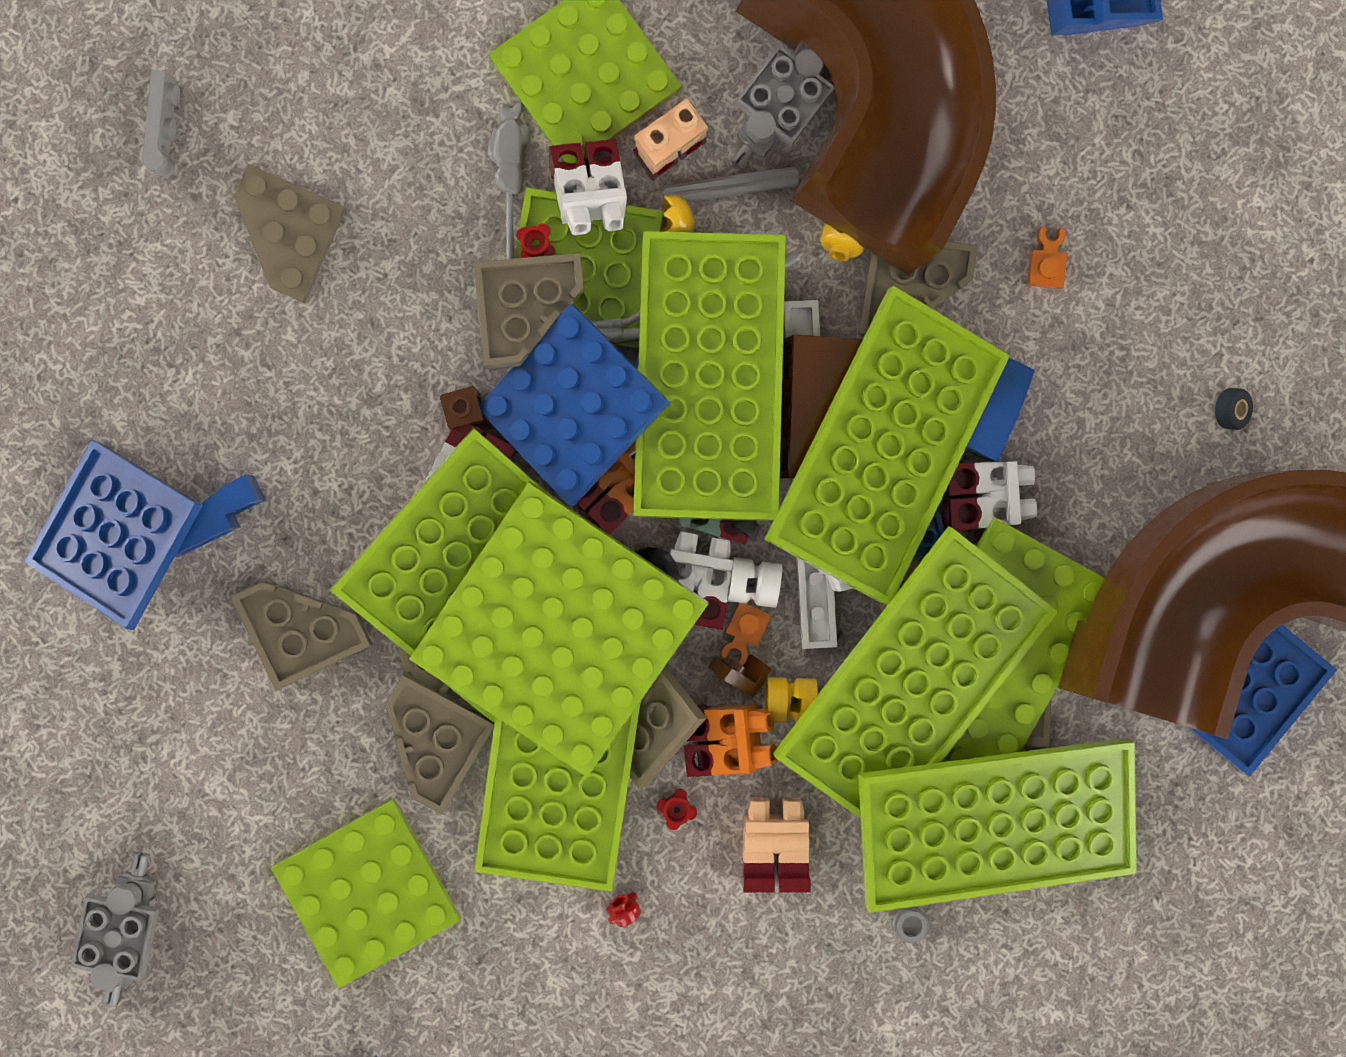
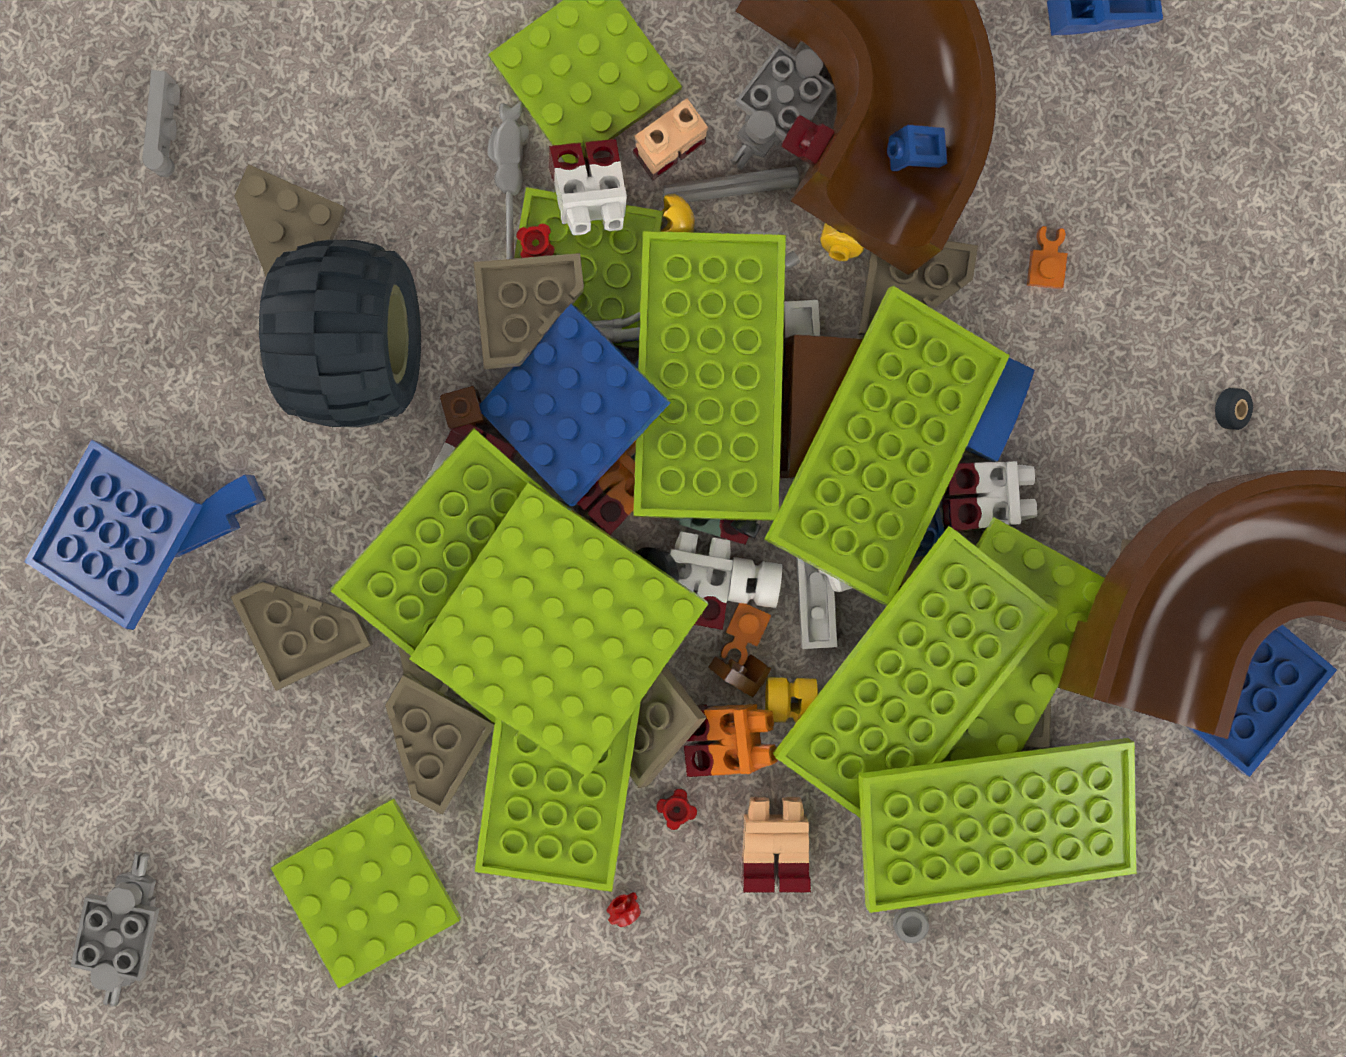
(340, 333): none -> black wheel
(807, 139): none -> dark red bracket
(917, 147): none -> blue bracket

